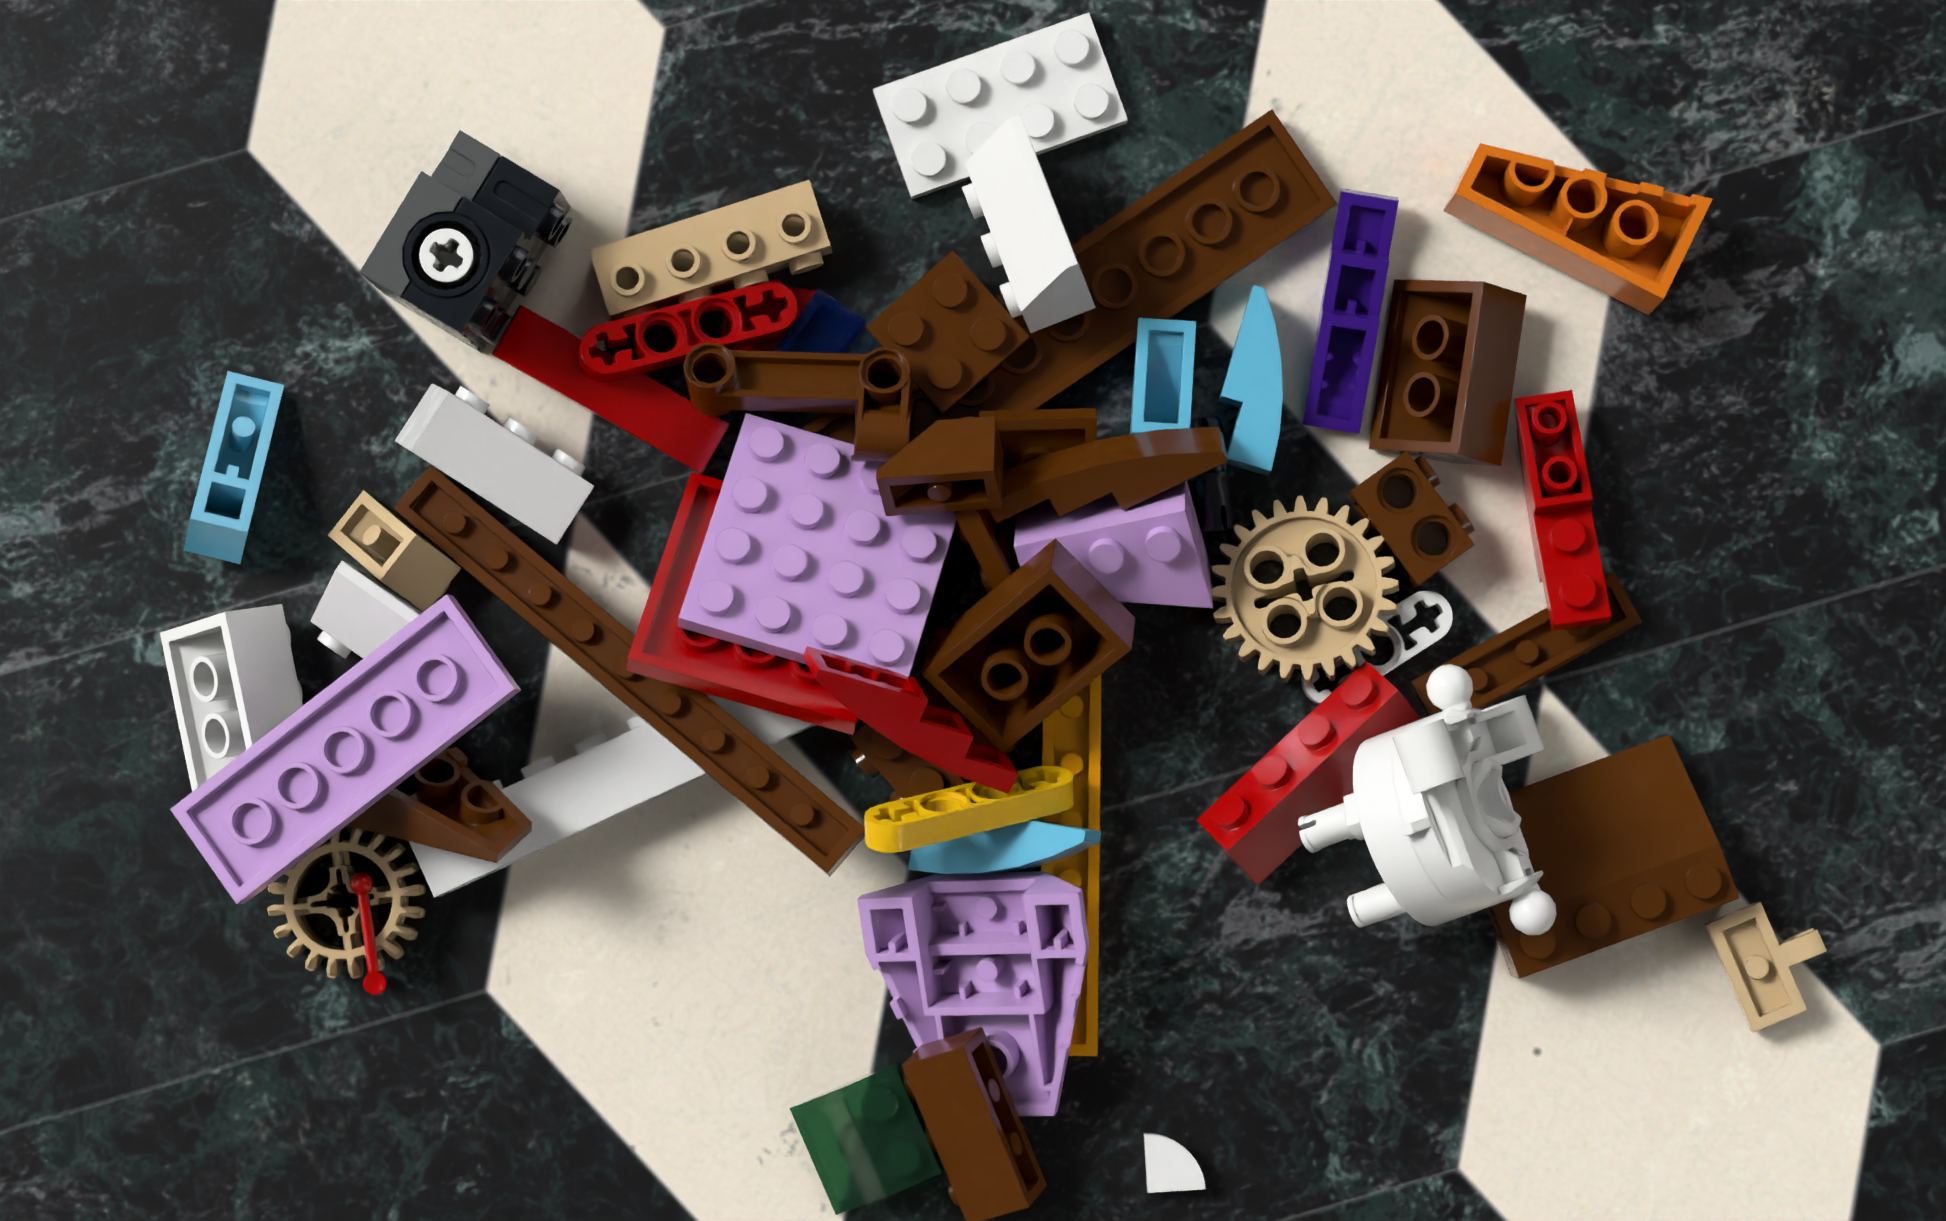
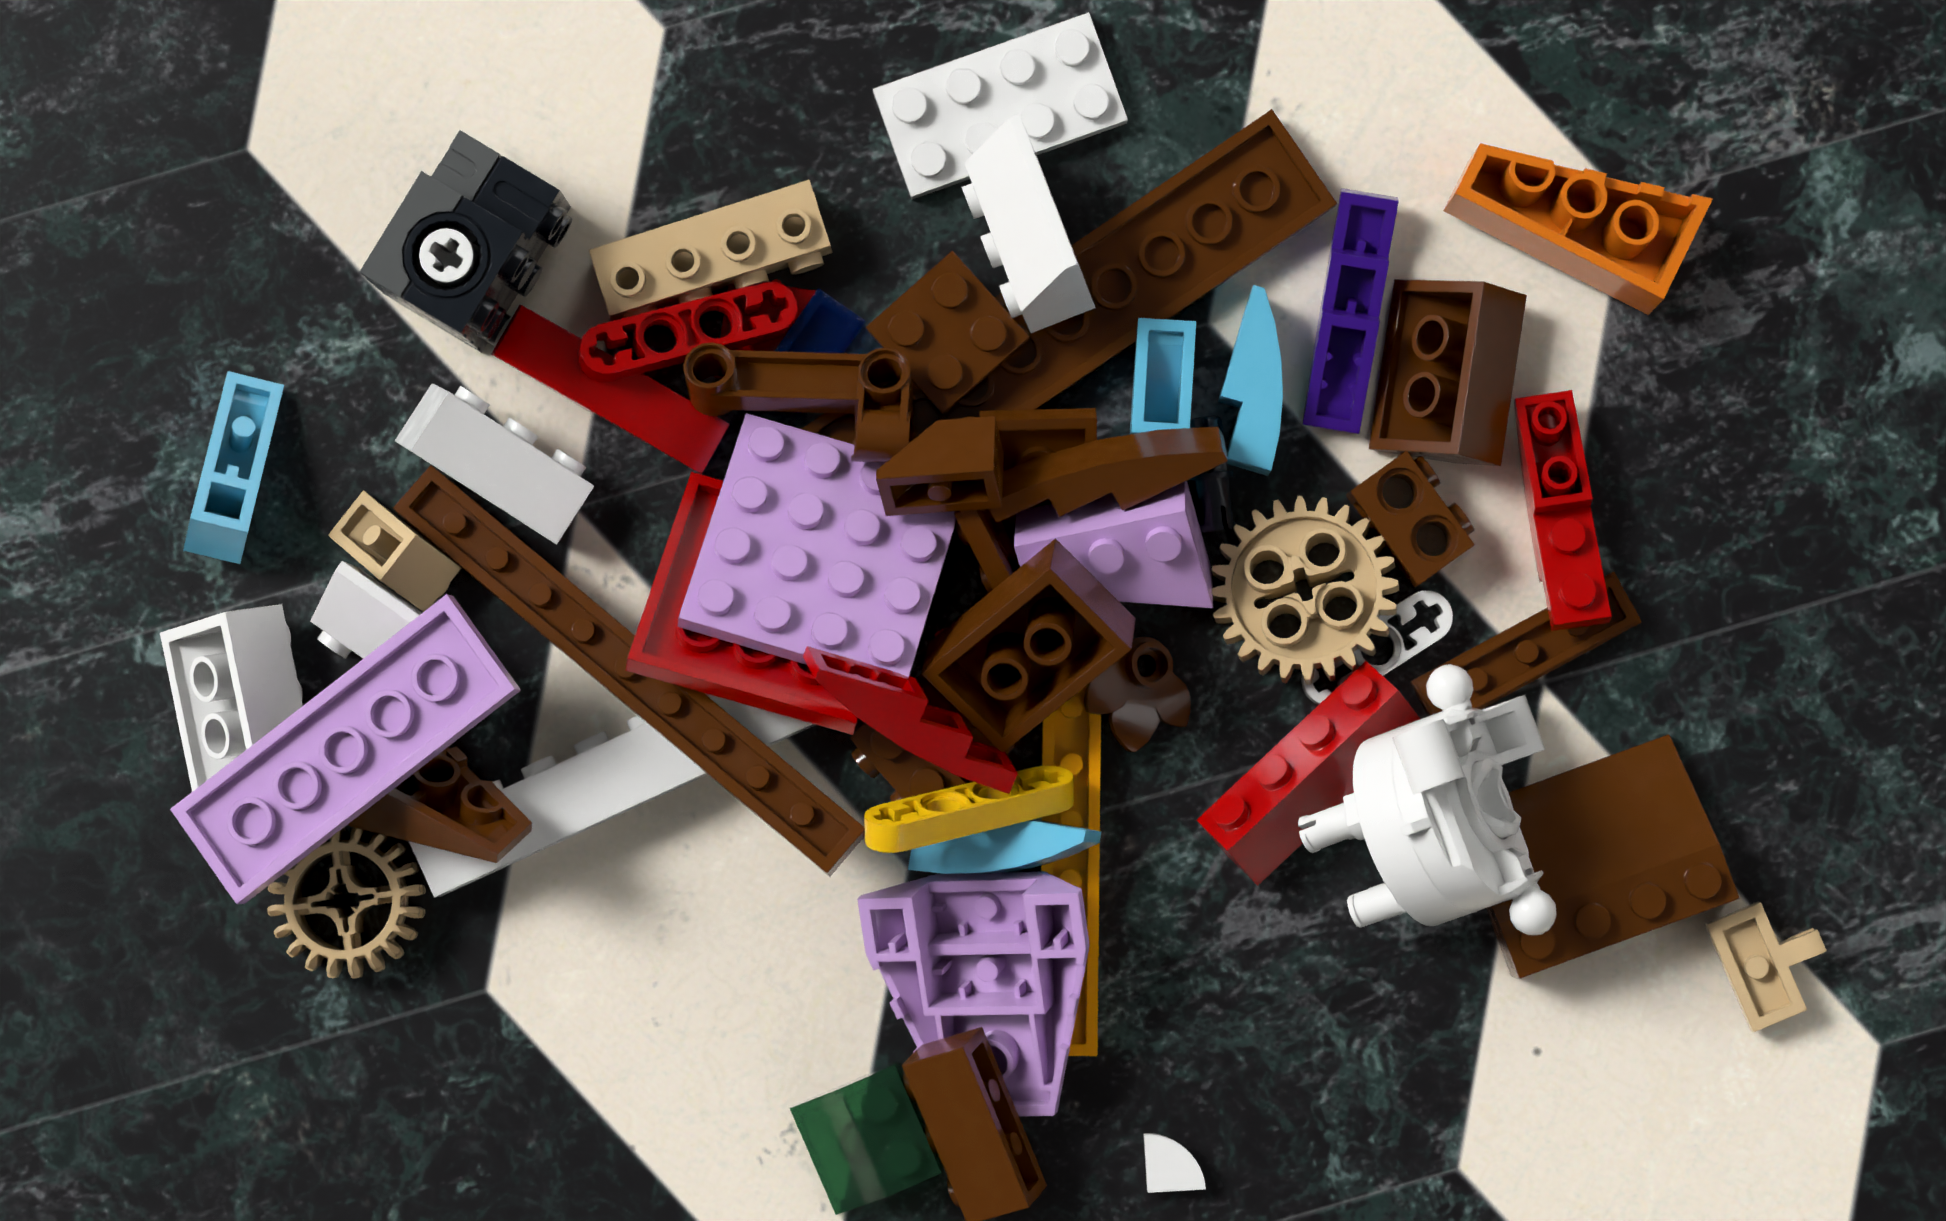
(375, 981): red hinge -> none
(1139, 701): none -> reddish brown plate

